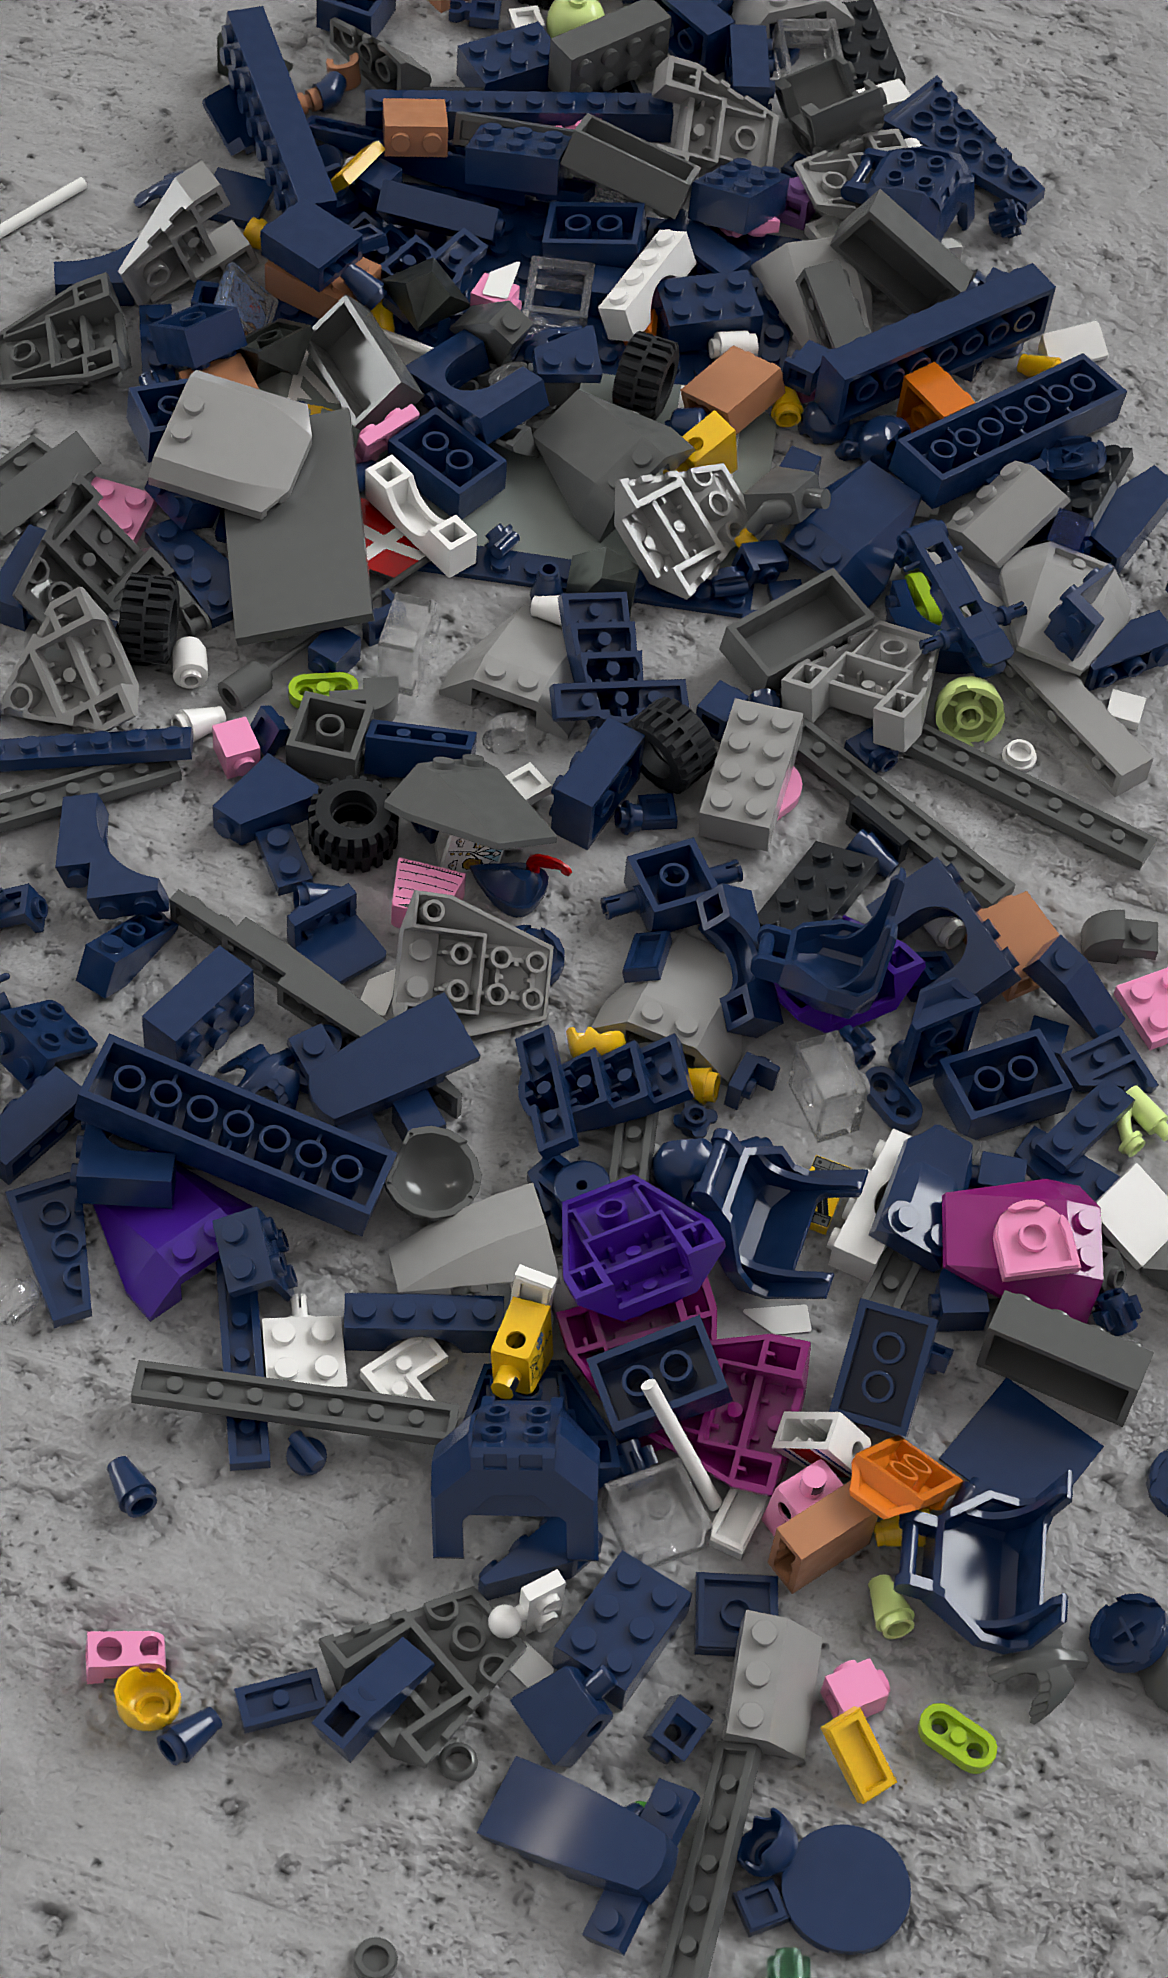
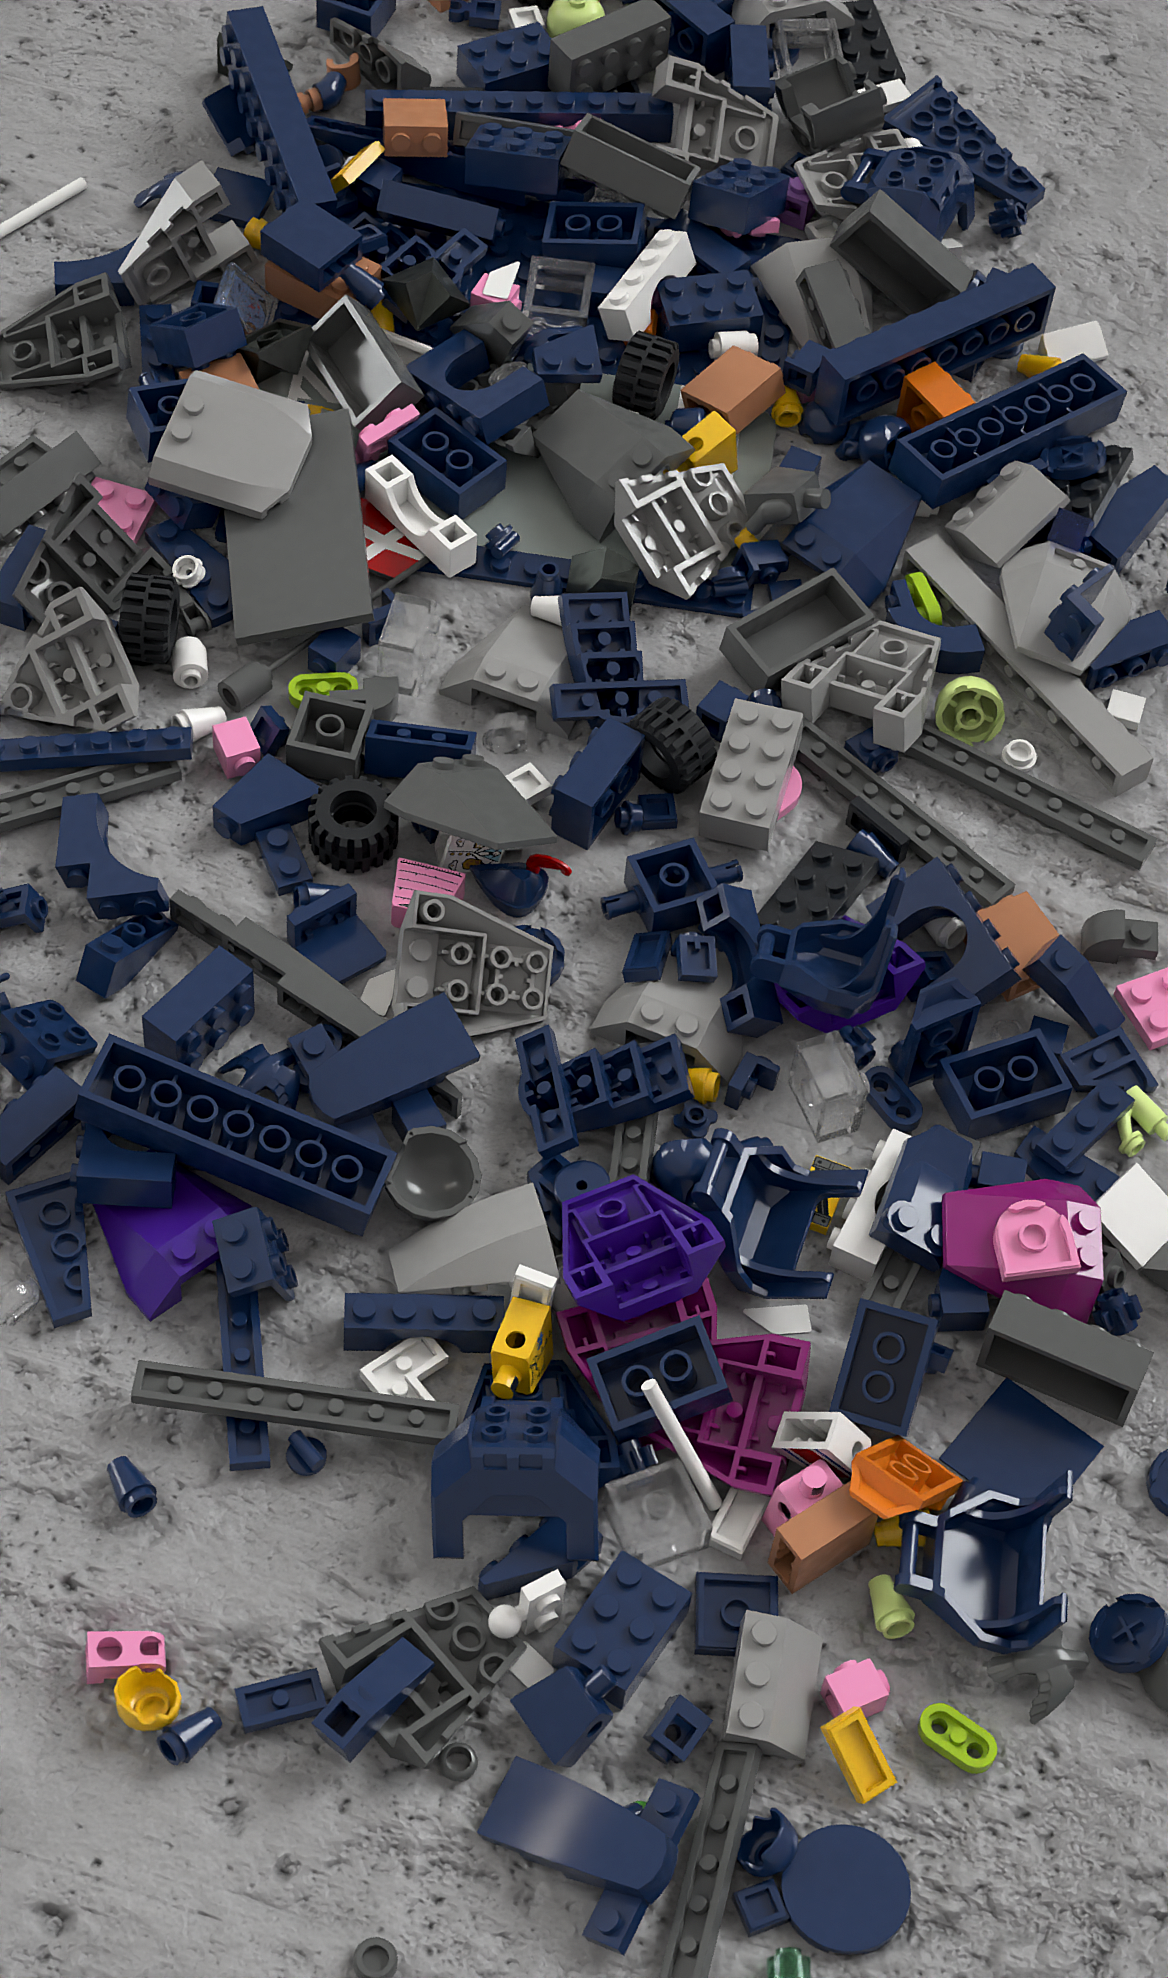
(187, 564): none -> white plate
(304, 1347): white plate -> none
(582, 1042): yellow hair -> none
(695, 957): none -> dark blue bracket
(951, 589): dark blue piece -> none

